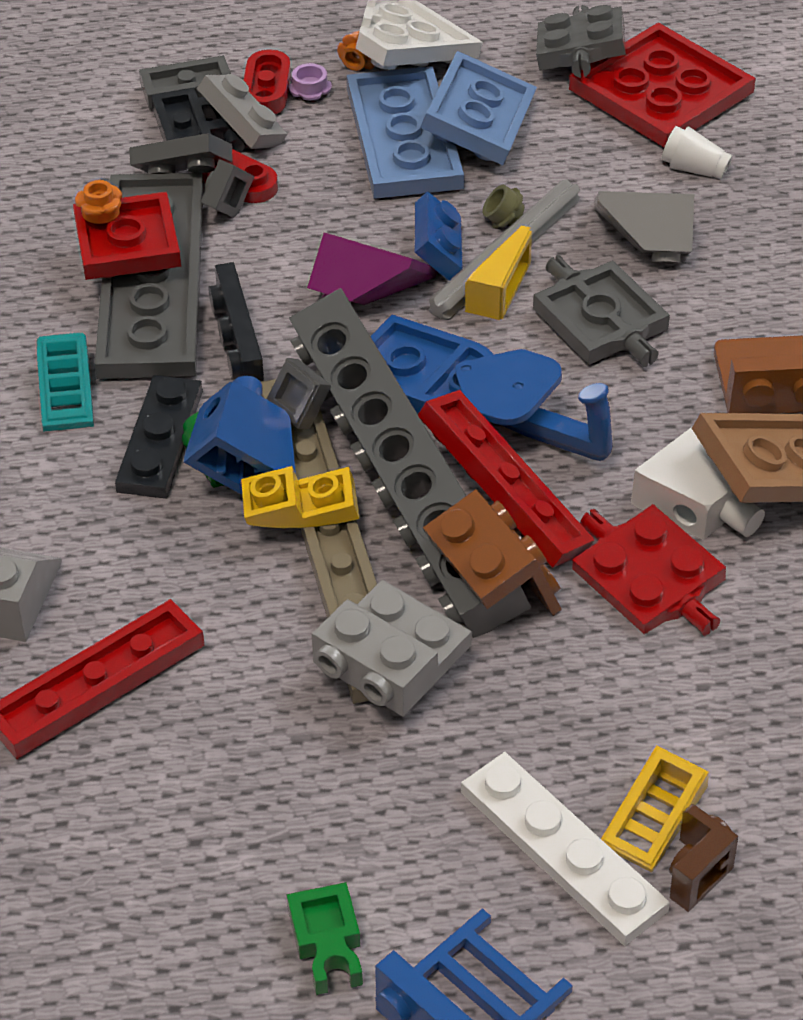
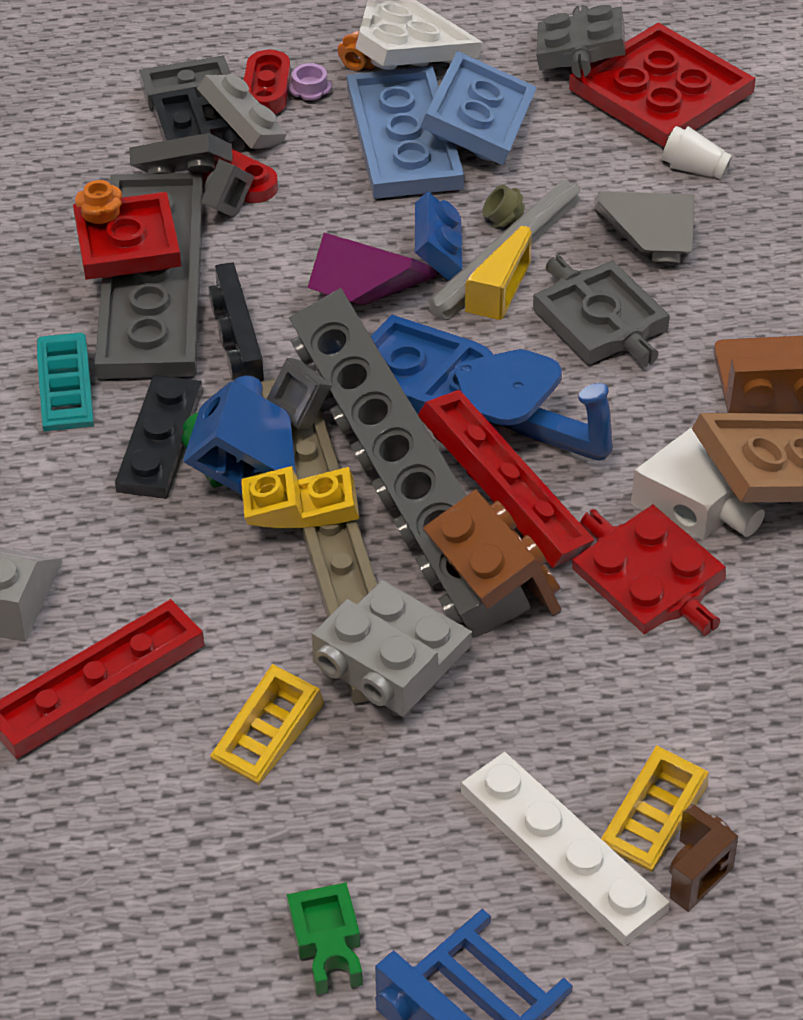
(275, 683): none -> yellow slope

